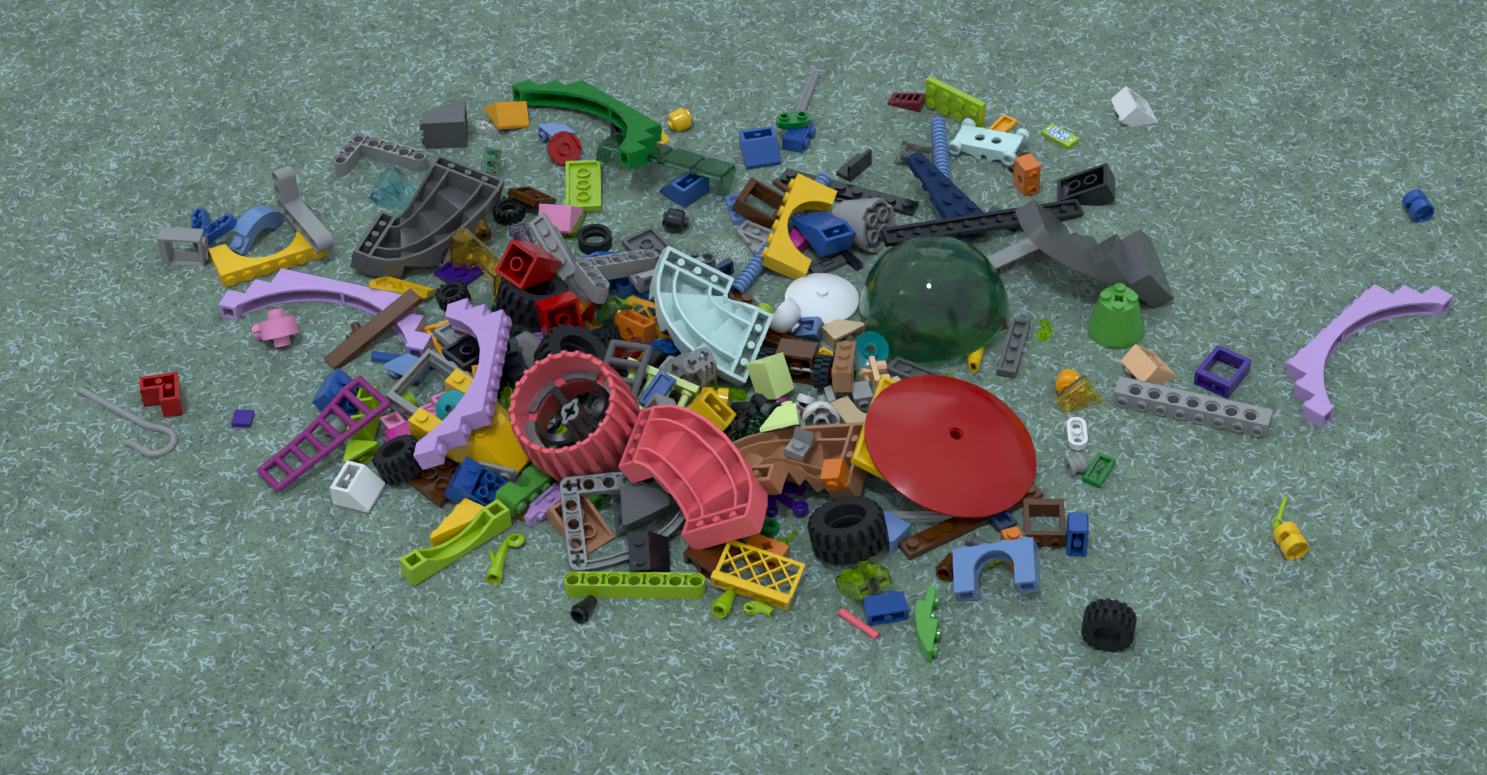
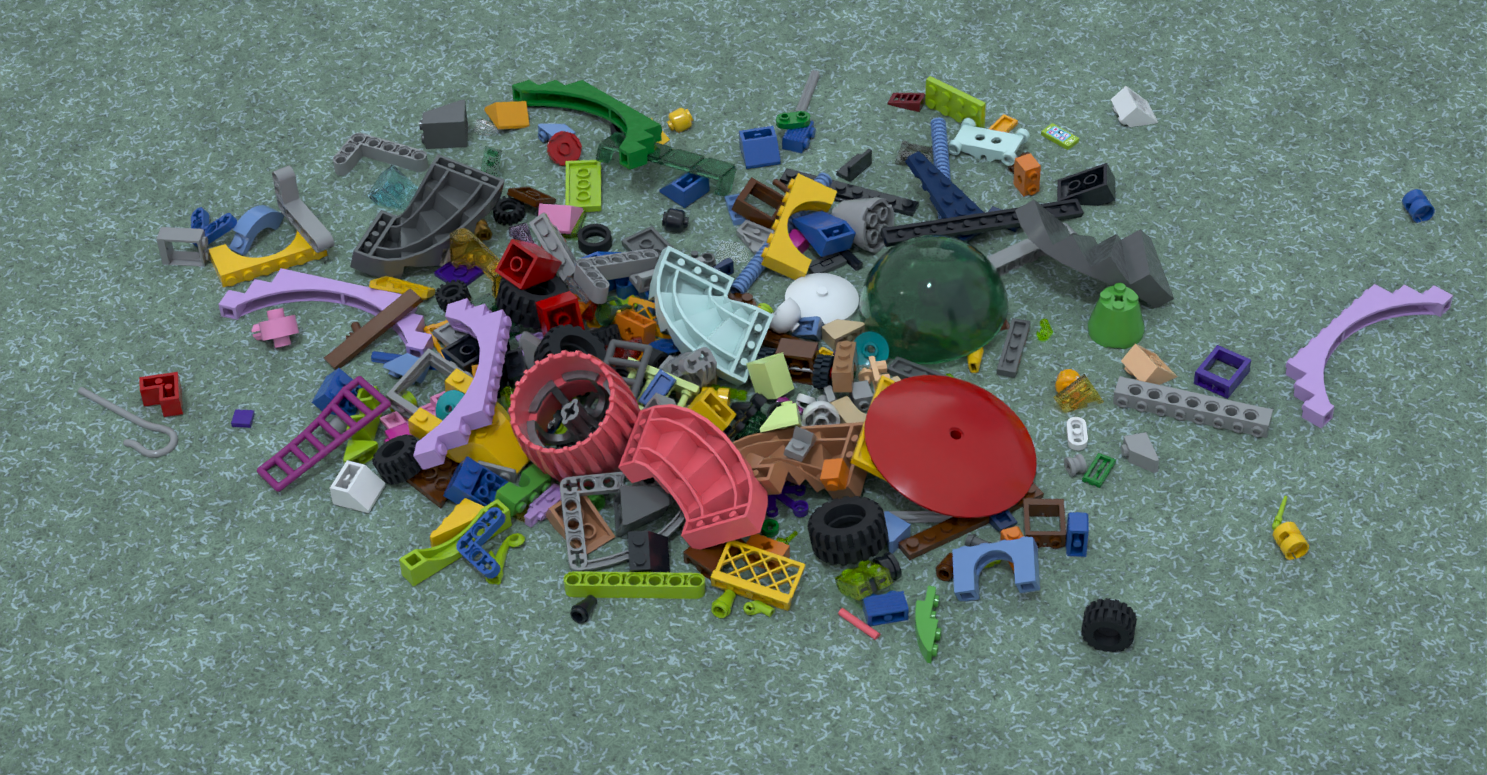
(475, 546): none -> blue beam
(889, 561): none -> black wheel
(1140, 451): none -> light grey slope

